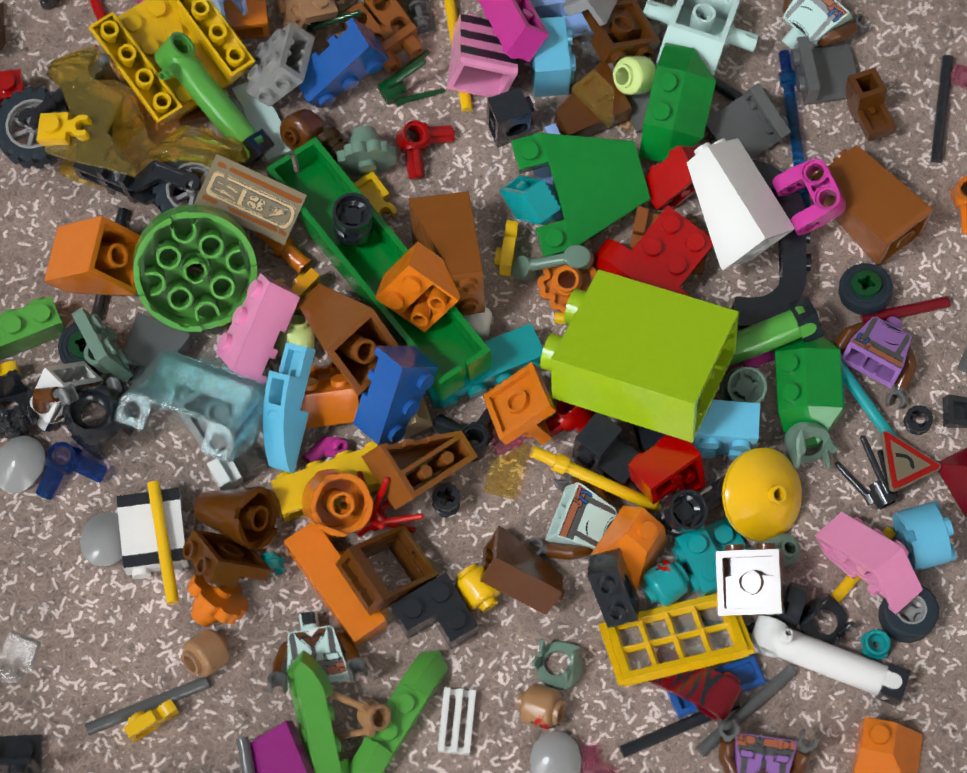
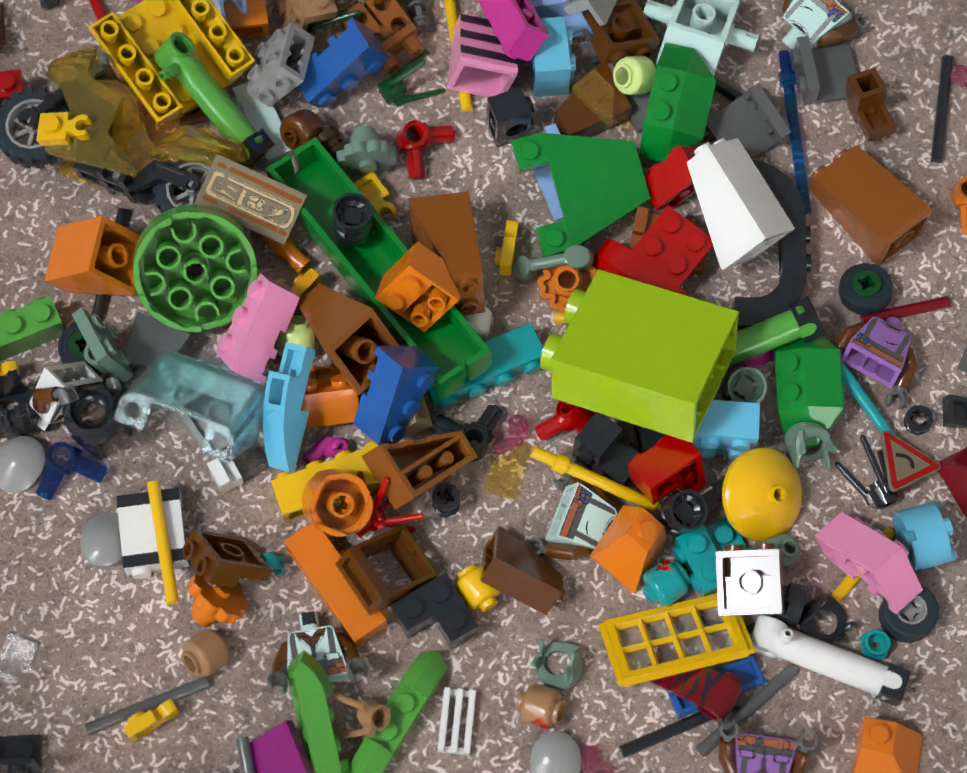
(240, 514): reddish brown cone -> none
(521, 406): orange bracket -> none
(530, 200): teal brick -> none
(613, 588): black brick -> none
(800, 177): dark pink piece -> none

